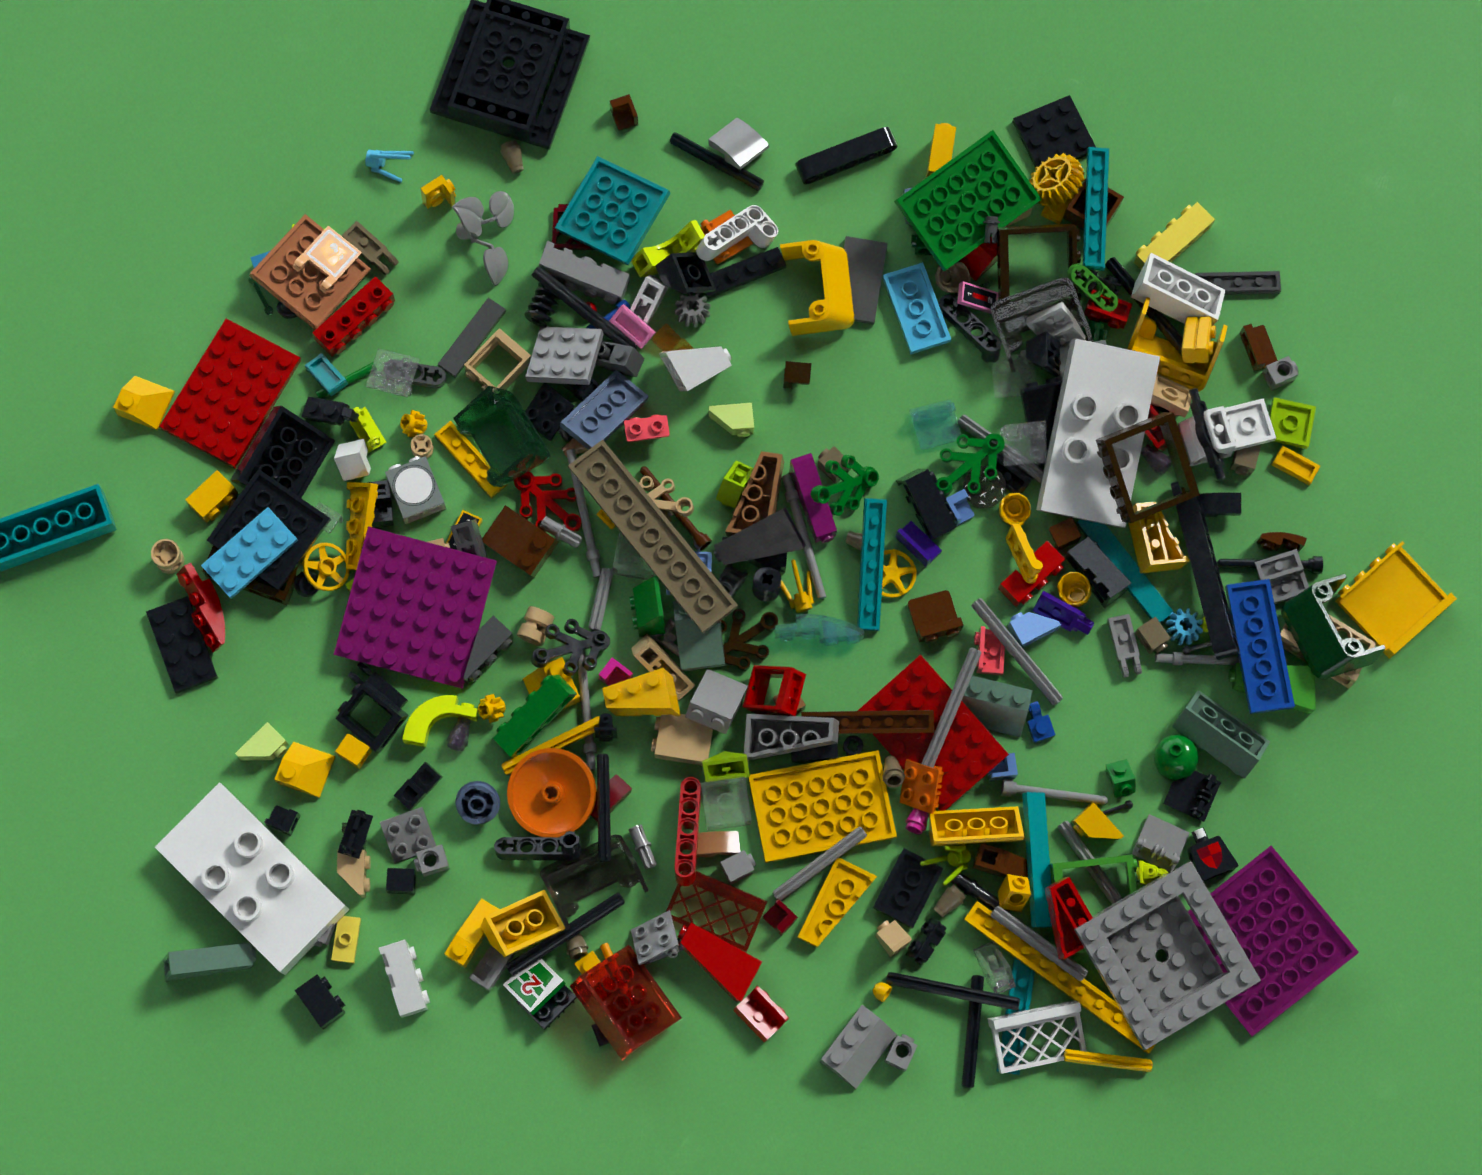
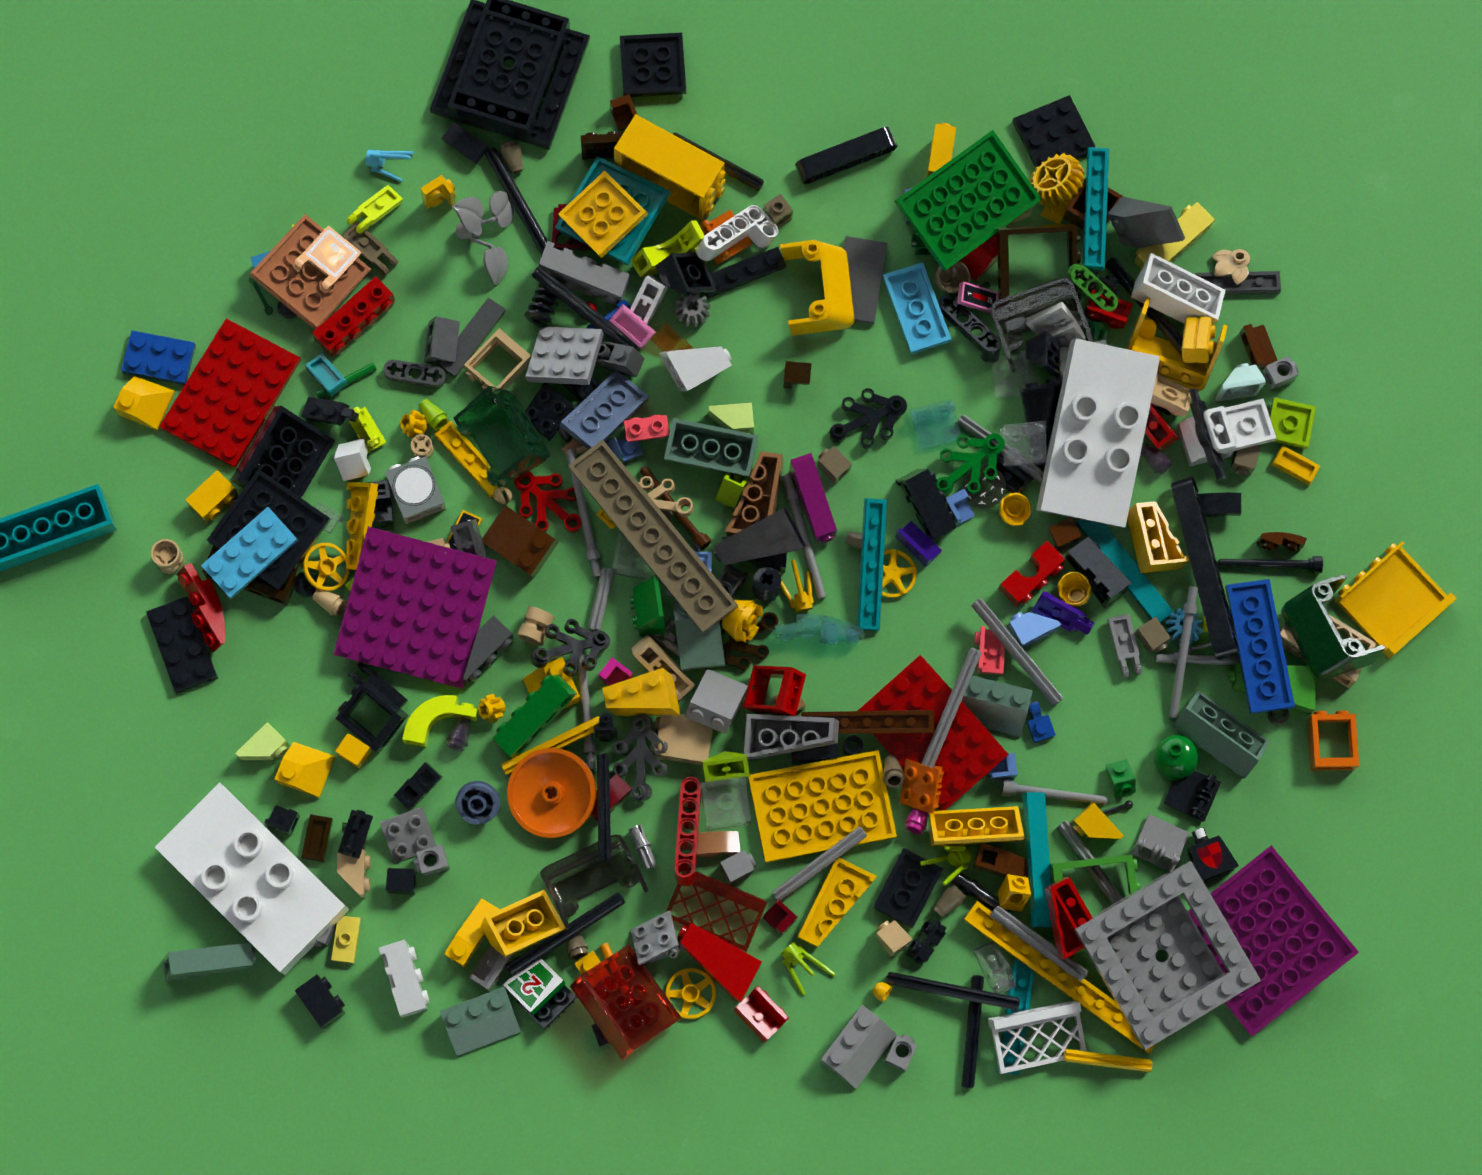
(158, 357): none -> blue plate
(317, 838): none -> dark brown tile
(330, 602): none -> tan cone
(375, 208): none -> neon yellow hinge
(393, 372): clear hinge -> none
(434, 416): none -> lime cone
(441, 340): none -> dark grey panel
(465, 143): none -> black slope
(480, 1021): none -> sand green slope
(498, 496): none -> tan hinge
(517, 199): none -> black axle
(560, 532): light grey axle -> none
(569, 844): black beam -> none
(599, 144): none -> dark brown plate
(602, 214): none -> yellow plate
(625, 450): none -> medium blue slope
(641, 754): none -> dark grey plant
(653, 64): none -> black plate
(668, 161): none -> yellow container
(691, 992): none -> yellow wheel
(711, 447): none -> sand green slope
(738, 143): light grey slope -> none
(743, 620): none -> yellow cone
(778, 210): none -> dark tan brick
(794, 955): none -> lime plant
(866, 478): green plant -> none
(870, 417): none -> black plant
(934, 616): reddish brown bracket -> none
(991, 227): dark grey pin -> none
(1023, 553): yellow plate -> none
(1144, 223): none -> dark grey slope
(1148, 872): neon yellow hinge -> none
(1177, 455): dark brown window -> none
(1189, 609): none -> light grey bar
(1228, 264): none -> tan plate
(1241, 383): none -> light aqua slope
(1280, 721): none -> clear smoke bush
(1285, 575): light grey slope -> none
(1321, 764): none -> orange window

